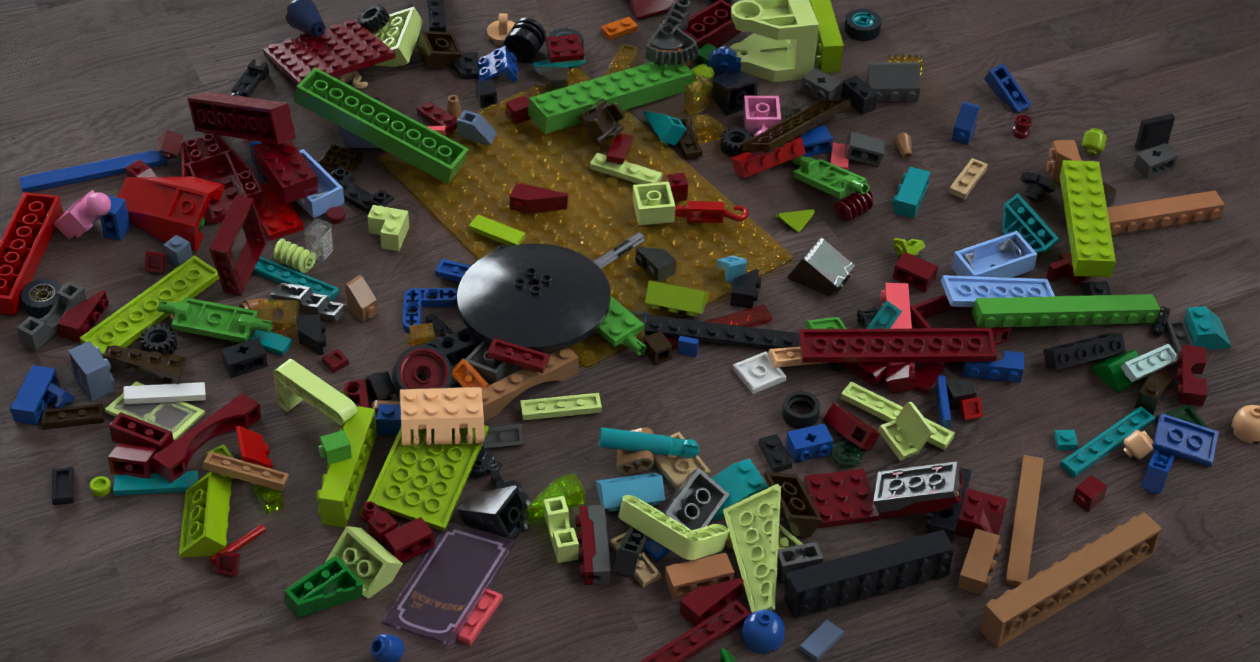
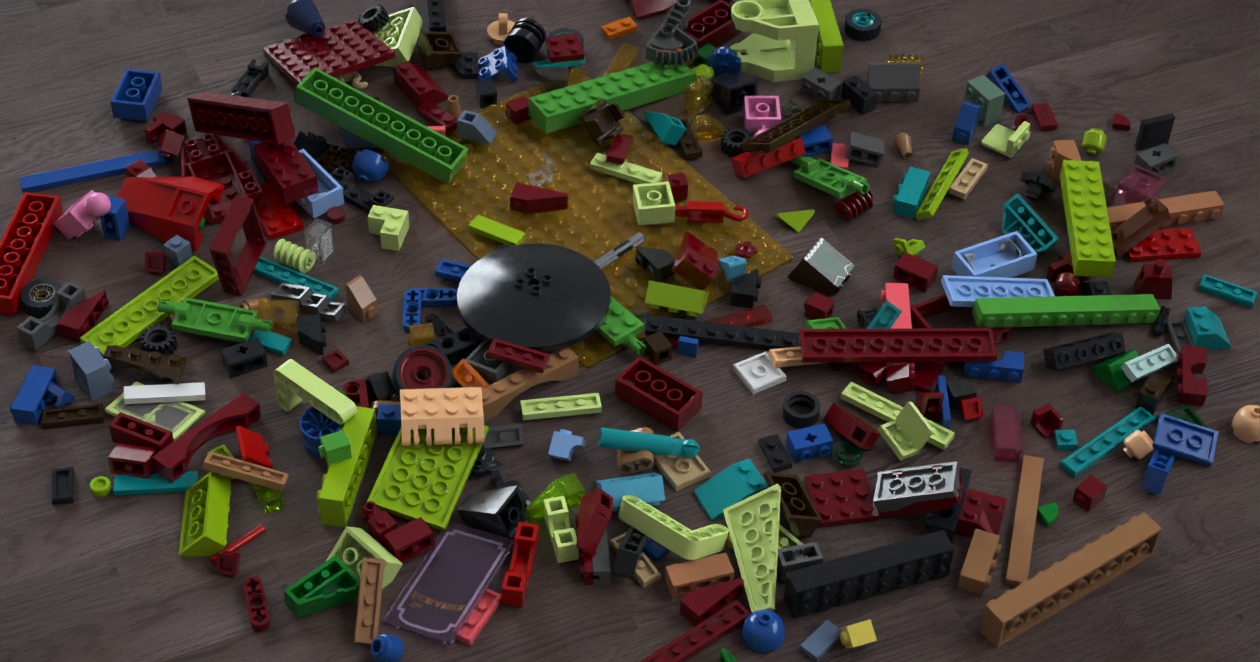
(136, 95): none -> blue brick
(164, 122): none -> dark red brick
(254, 611): none -> dark red beam
(313, 144): none -> black slope
(313, 426): none -> blue wheel
(369, 166): none -> blue cylinder
(369, 601): none -> medium nougat plate
(418, 84): none -> dark red slope
(524, 552): none -> red arch
(546, 172): none -> clear bracket
(565, 444): none -> light blue brick
(593, 520): none -> dark red slope
(658, 393): none -> dark red brick
(696, 262): none -> dark red slope
(696, 500): dark grey slope -> none
(746, 249): none -> dark red plant
(819, 307): none -> dark red brick
(857, 634): none -> light yellow brick
(930, 404): none -> dark red slope
(942, 184): none -> lime tile
(988, 96): none -> sand green brick
(1006, 140): none -> yellowish green bracket
(1006, 432): none -> clear pink brick
(1044, 116): none -> dark red tile
(1046, 420): none -> dark red panel
(1048, 513): none -> green tile
(1066, 284): none -> dark red head
(1120, 122): none -> dark red tile
(1139, 226): none -> reddish brown brick
(1141, 184): none -> clear pink panel
(1155, 280): none -> dark red torso
(1166, 245): none -> red plate
(1227, 291): none -> teal tile

